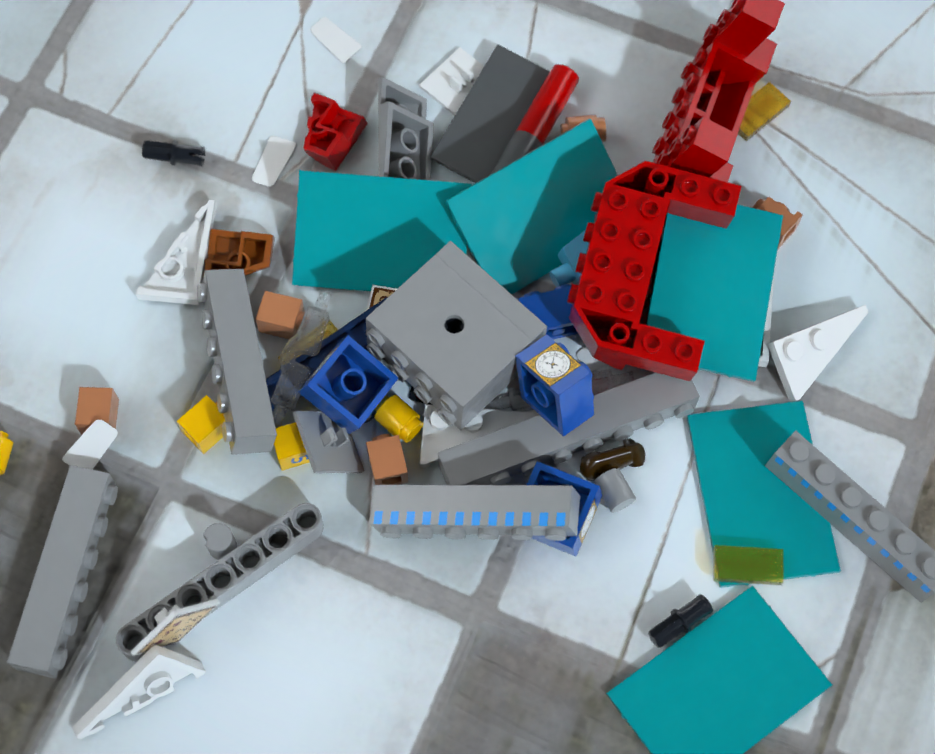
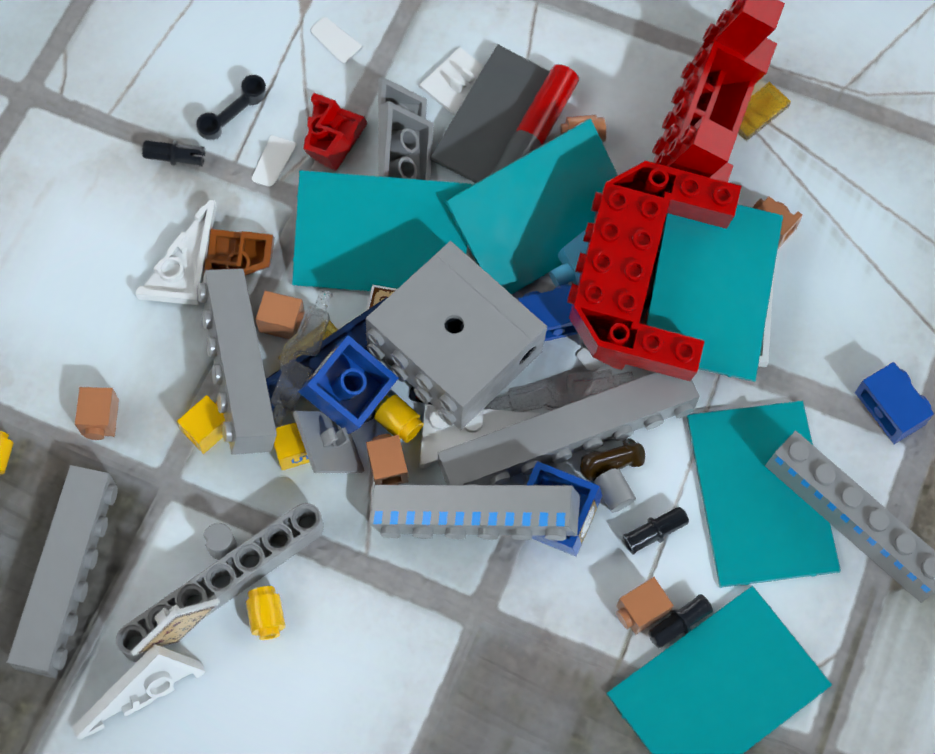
(91, 445): white sticker -> none
(253, 92): none -> black bar
(265, 612): none -> yellow brick
(555, 384): blue brick -> none
(643, 606): none -> nougat brick
(655, 529): none -> black axle
(748, 565): clear yellow tile -> none
(807, 352): white wing -> none
(894, 402): none -> blue brick

